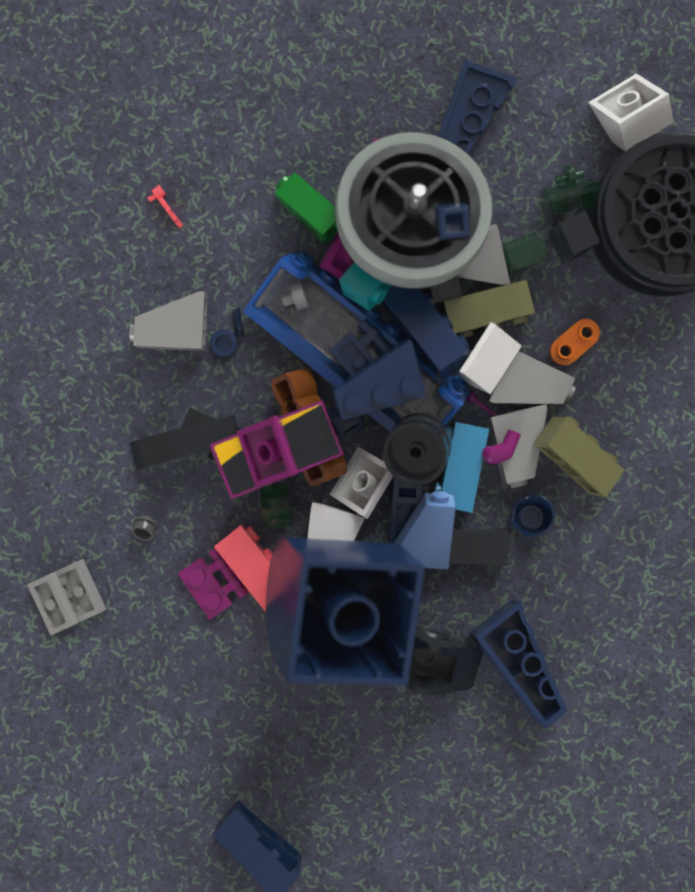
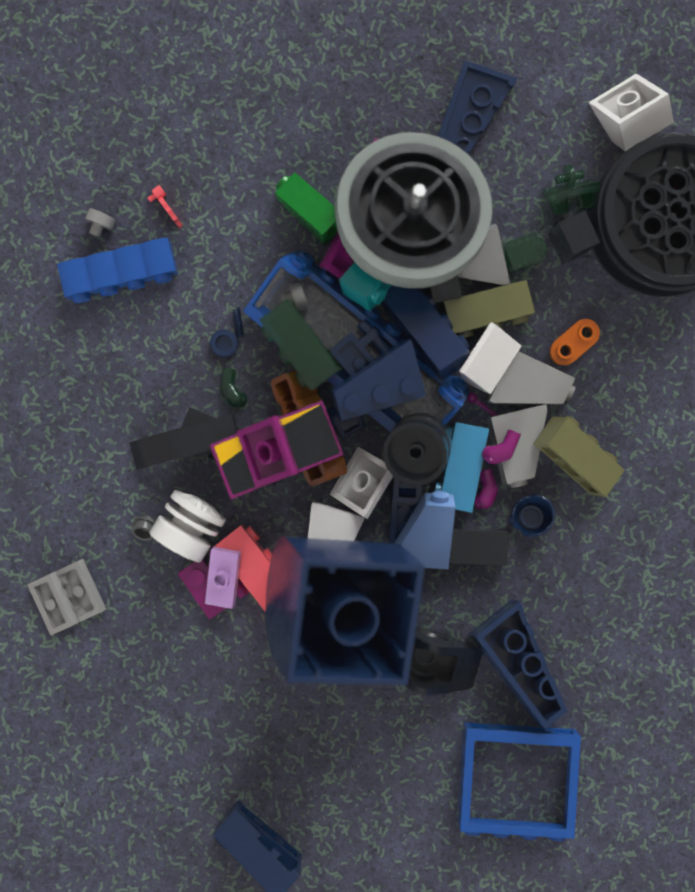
(99, 221): none -> light grey tile
(117, 269): none -> blue brick
(173, 325): light grey slope -> none
(186, 528): none -> white wheel
(223, 577): none -> lavender plate
(229, 390): none -> clear green arm
(276, 506): clear green bracket -> none
(299, 345): none -> clear green brick
(452, 220): dark blue slope -> none
(488, 492): none -> magenta arm
(522, 735): none -> blue window

